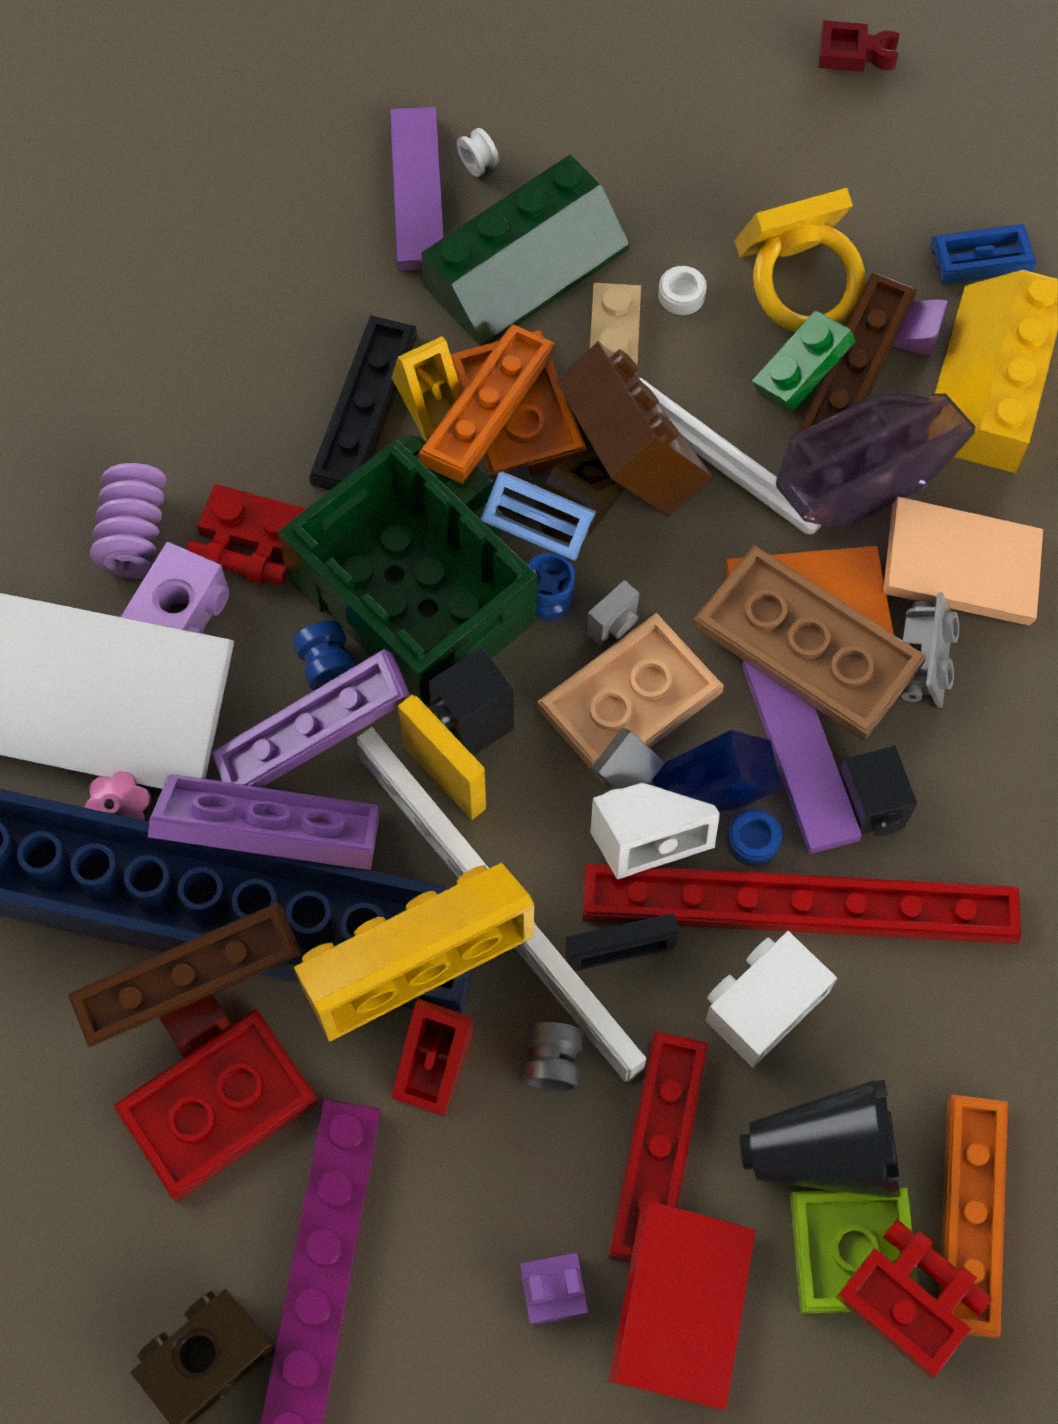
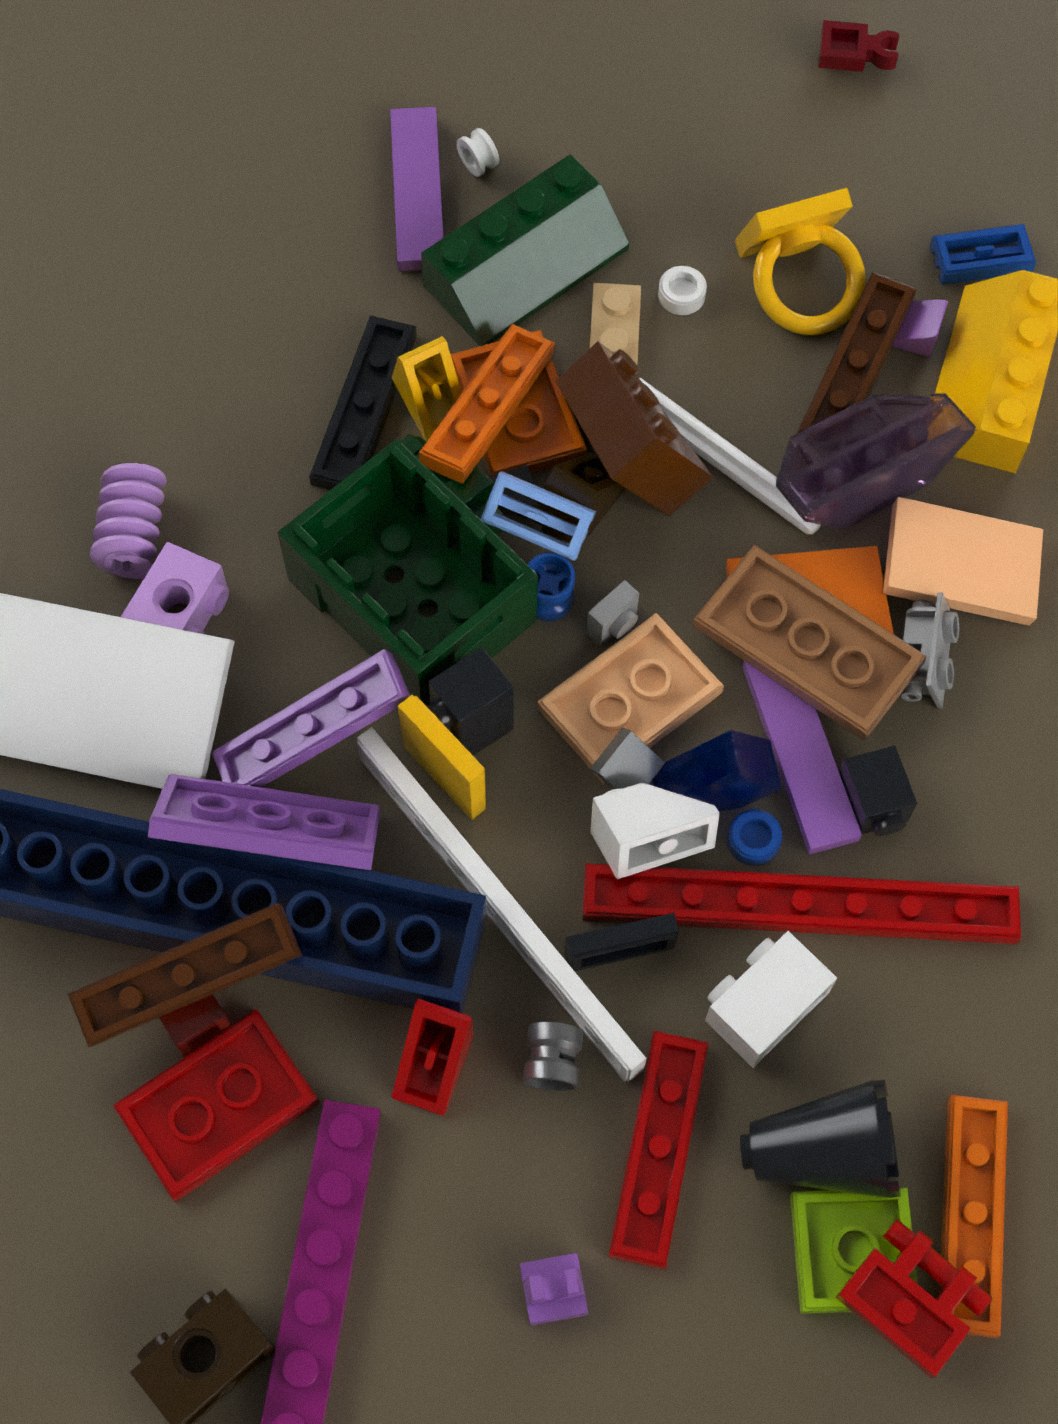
(123, 790): bright pink plant -> none
(247, 522): red plate -> none
(324, 652): blue wheel -> none
(416, 949): yellow slope -> none
(682, 1306): red tile -> none
(803, 361): green plate -> none

